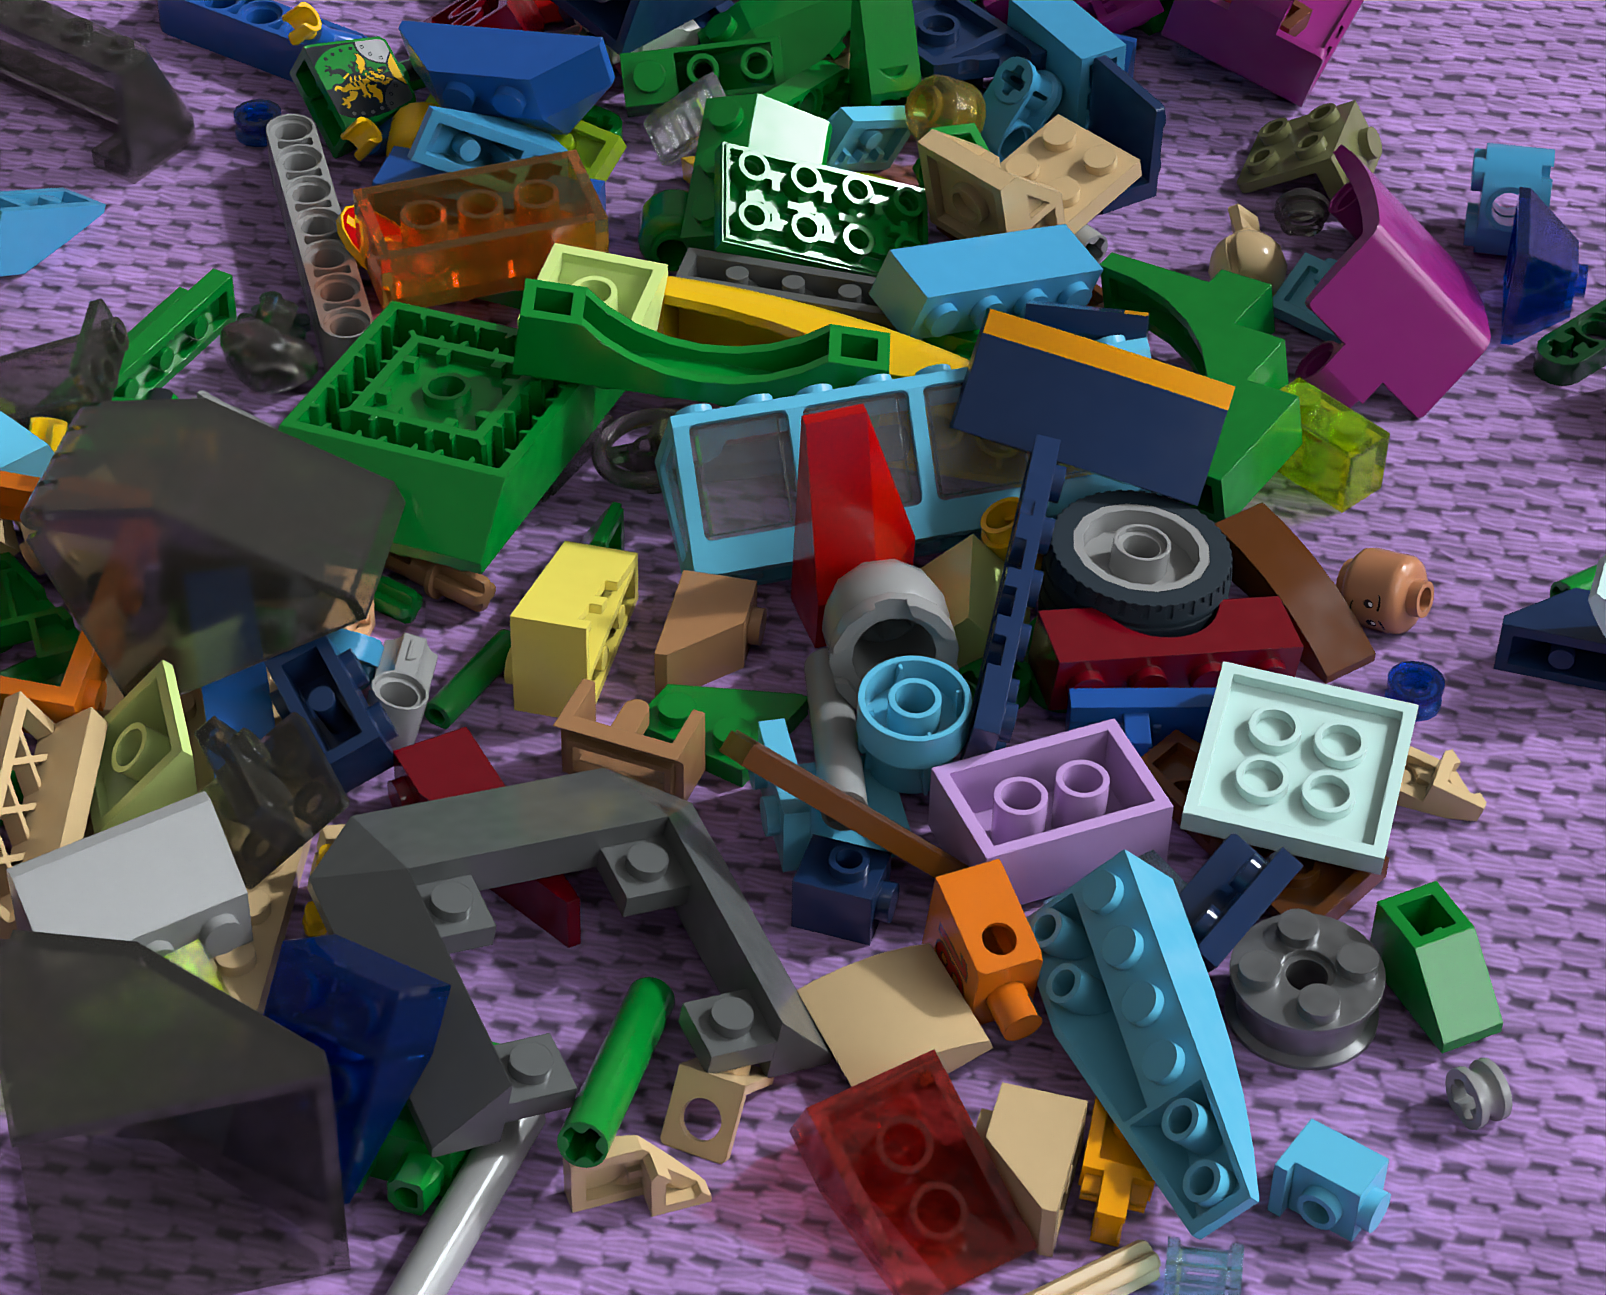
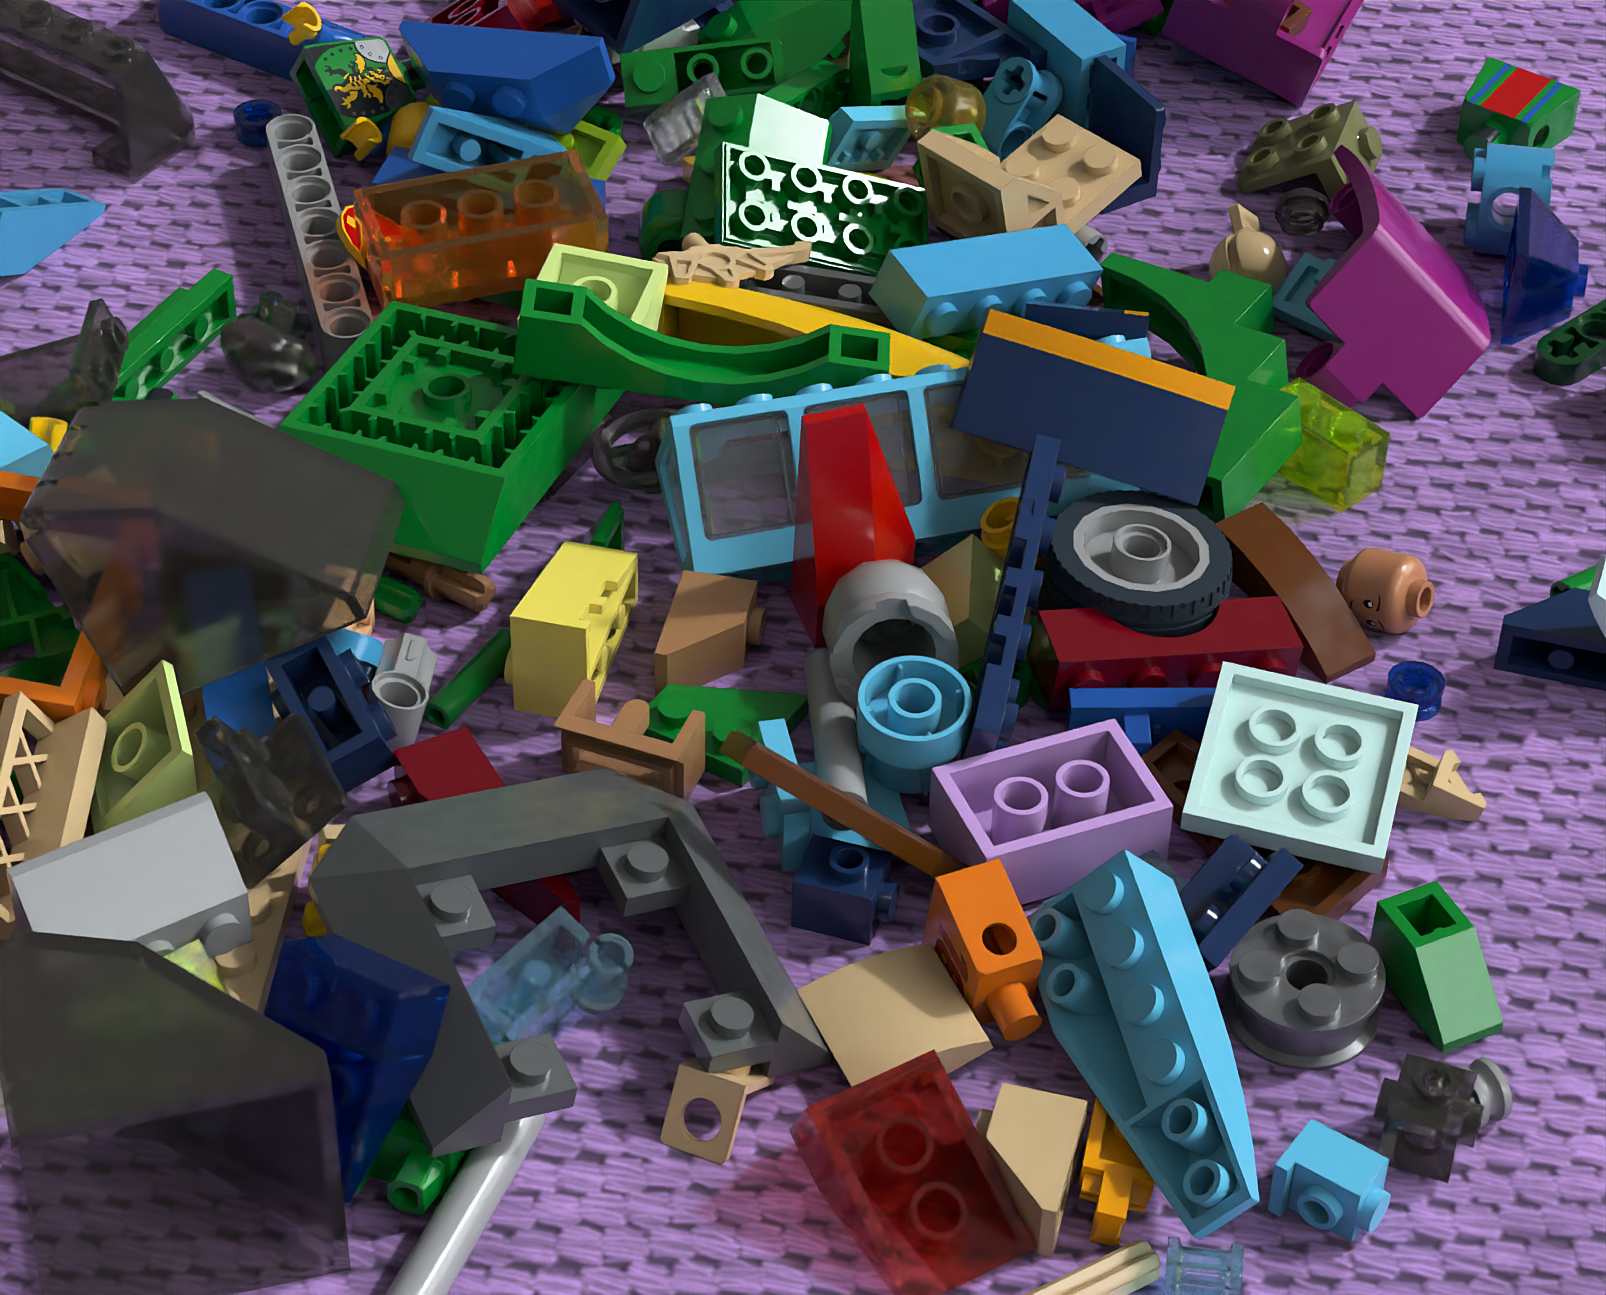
(548, 979): none -> clear light blue hinge
(616, 1073): green piece -> none
(633, 1170): tan slope -> none
(728, 264): none -> tan piece
(1428, 1102): none -> clear smoke brick
(1515, 109): none -> green torso

